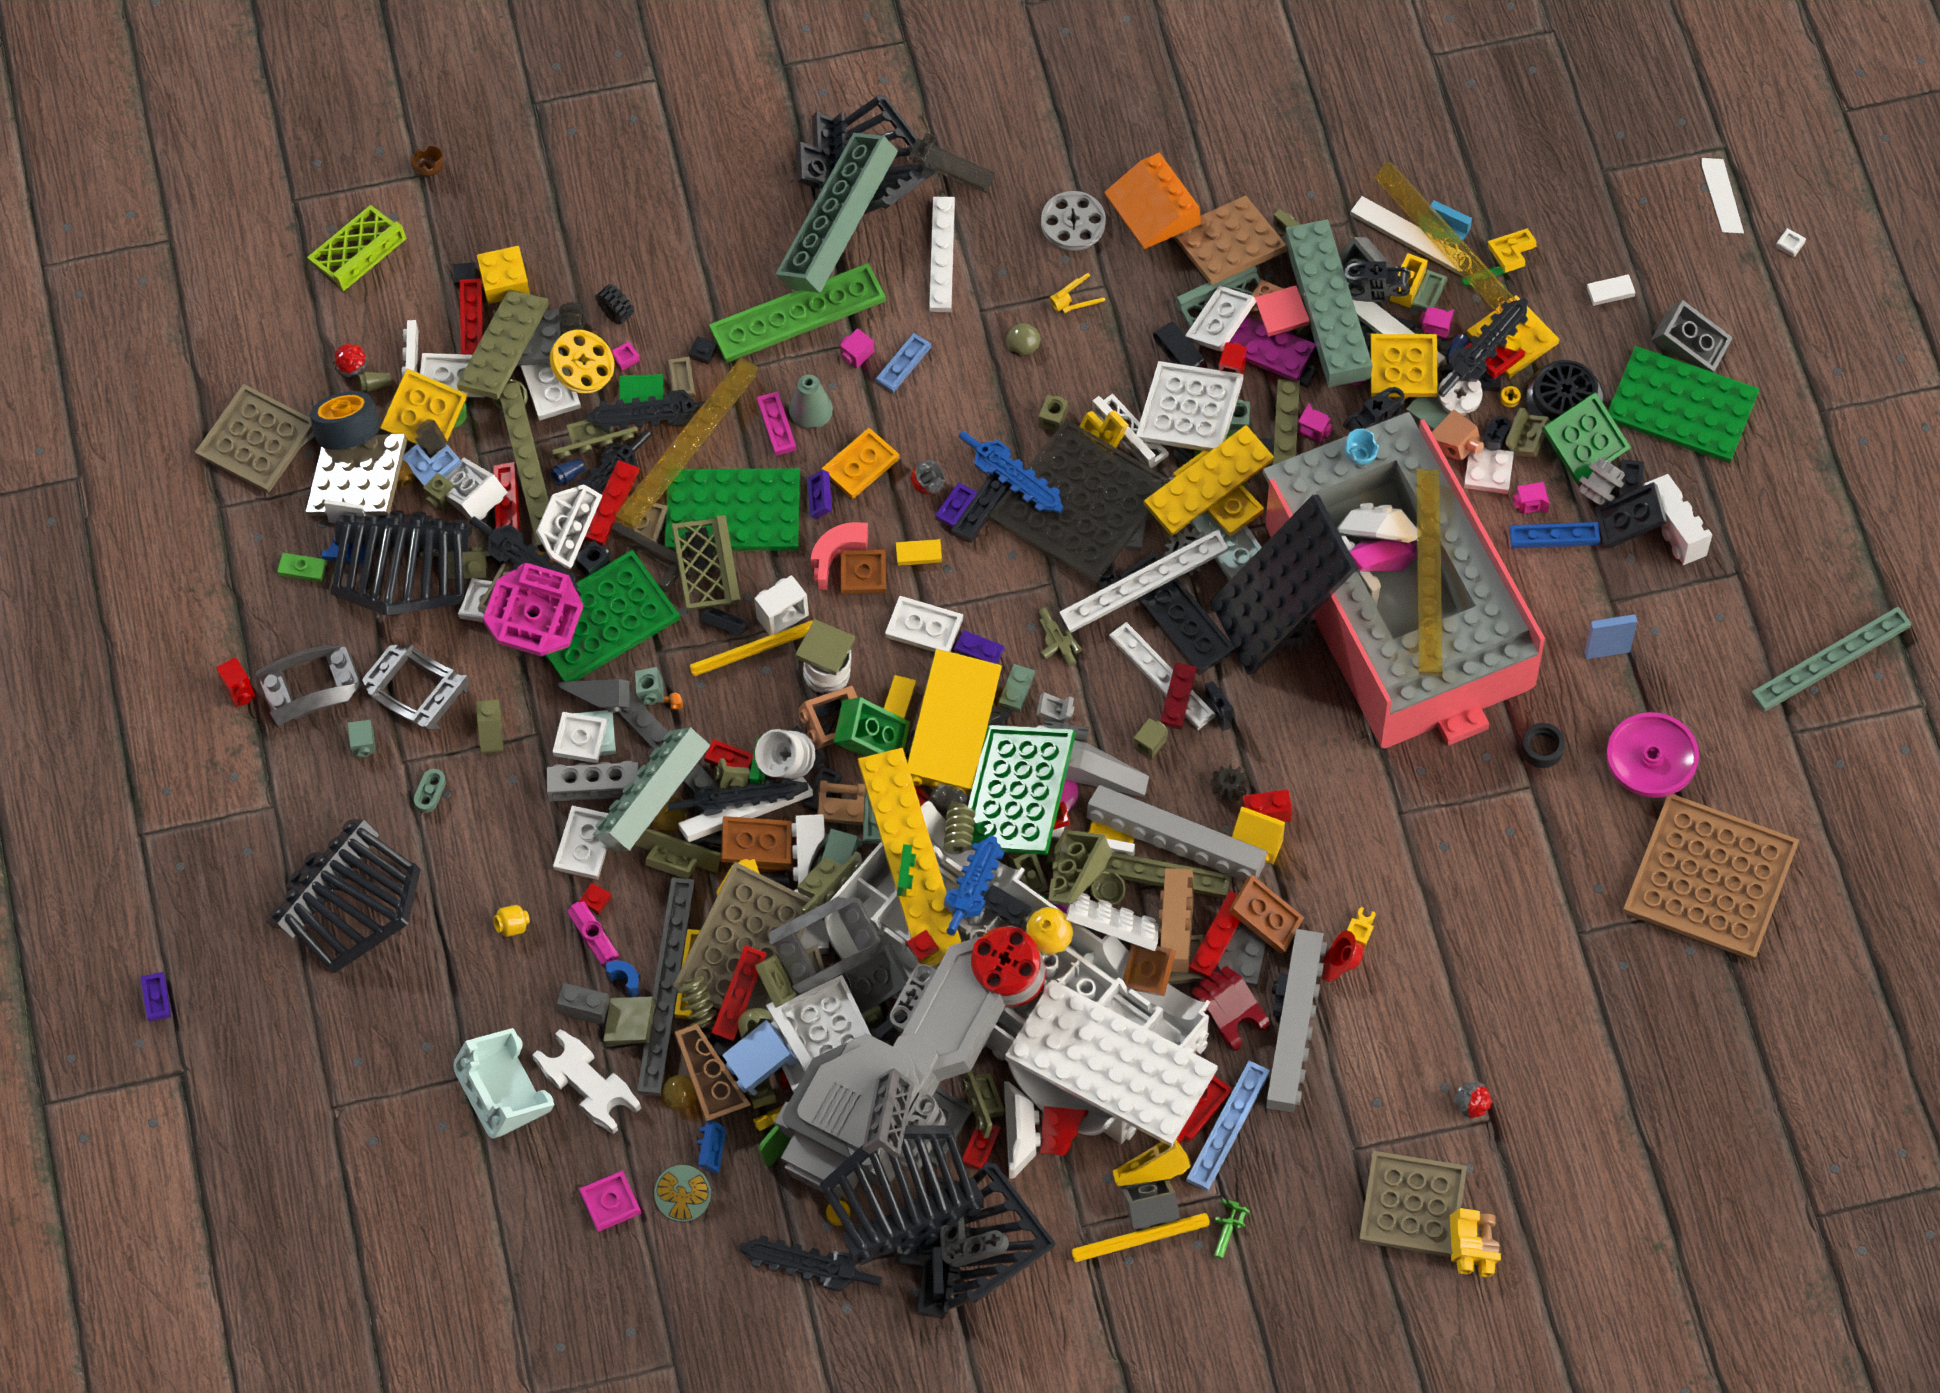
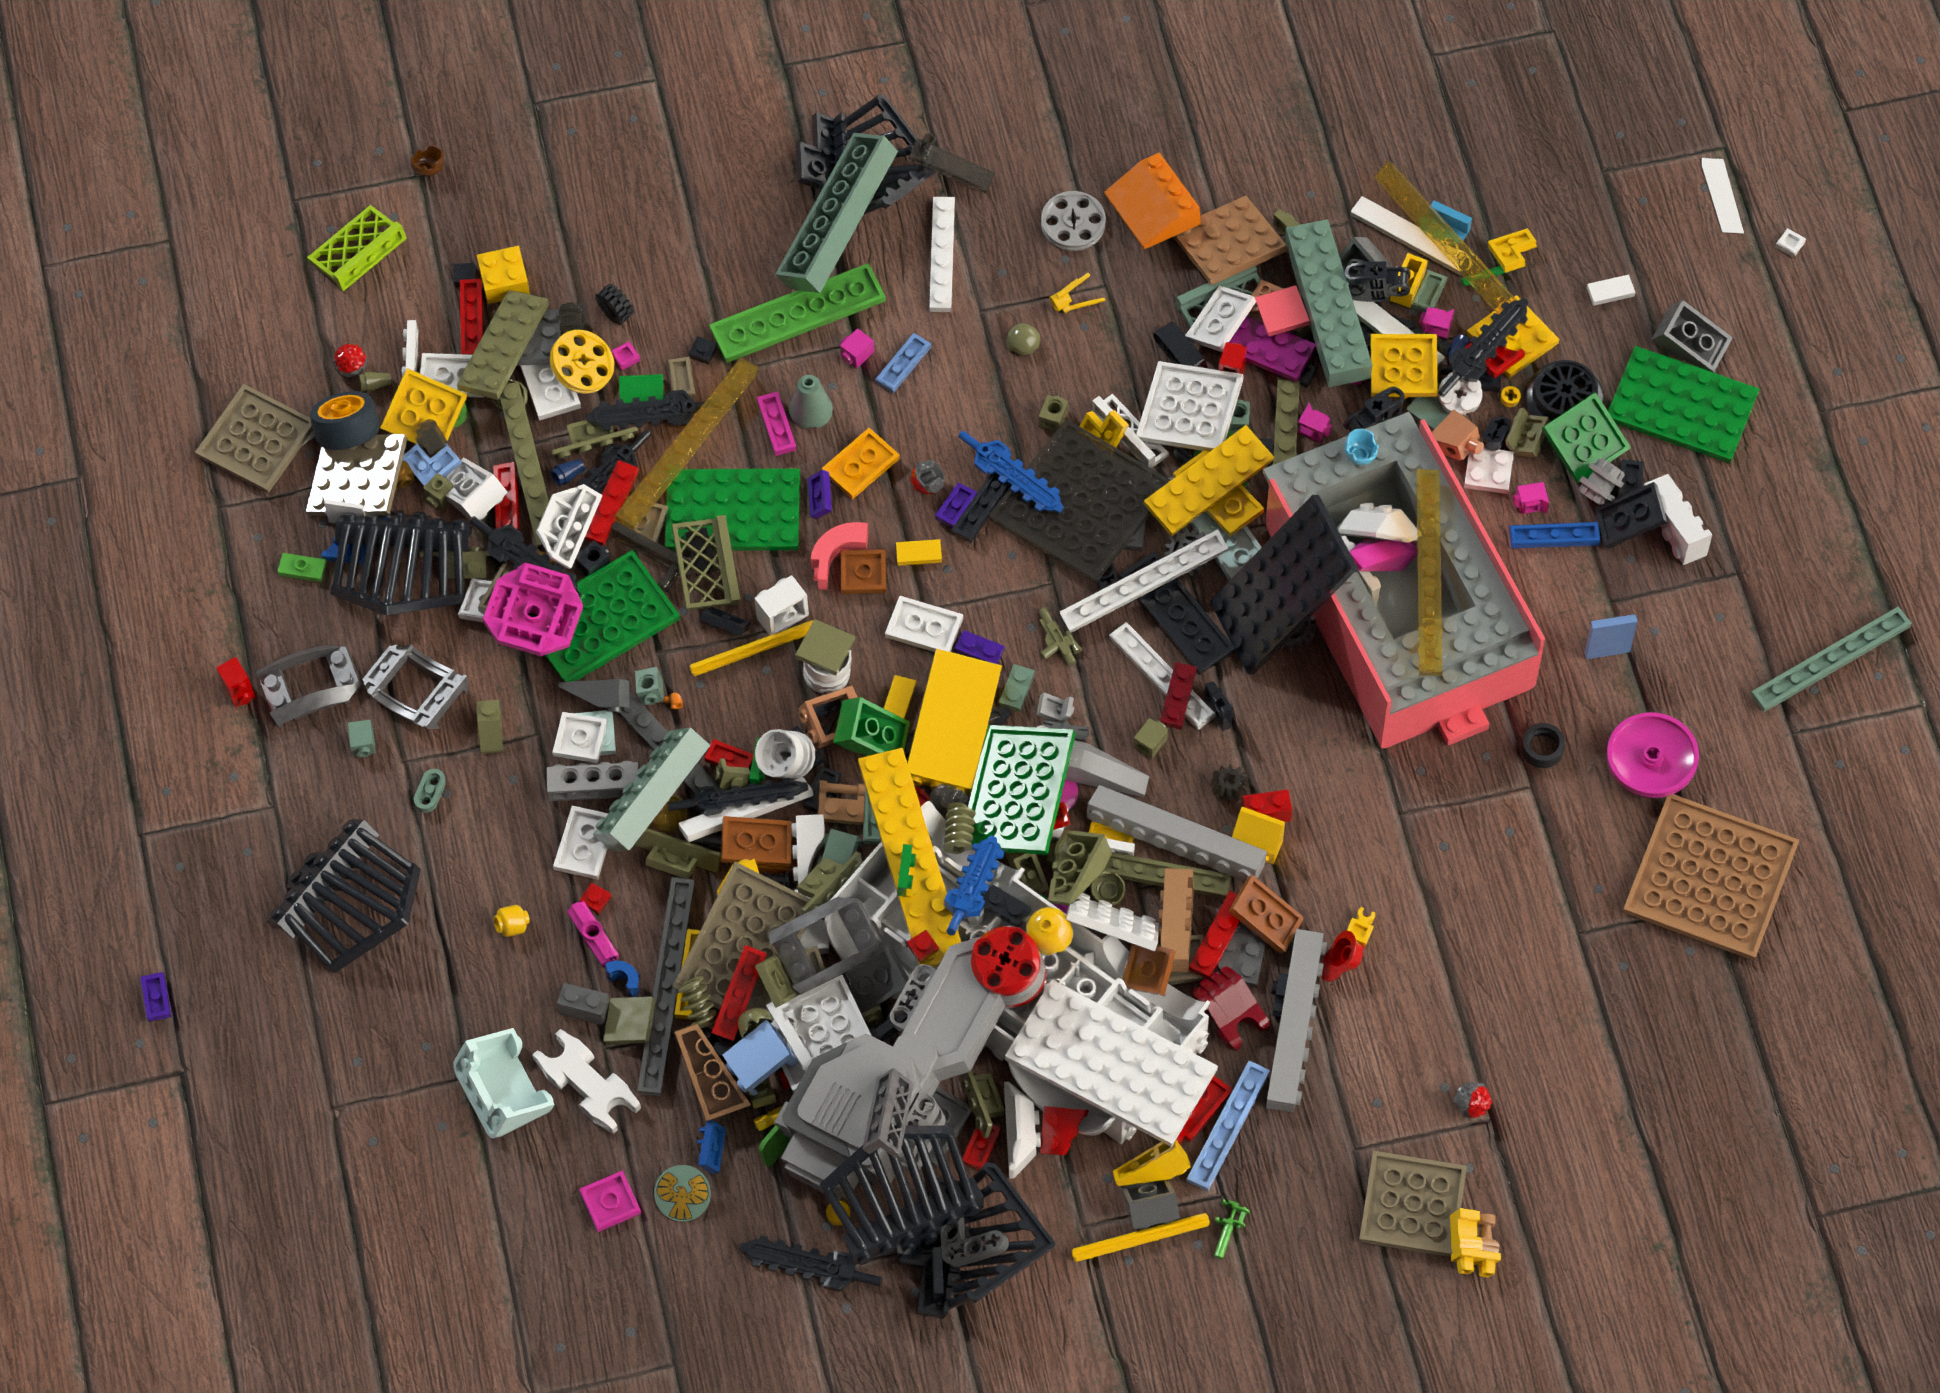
(679, 1092): clear yellow hair -> none

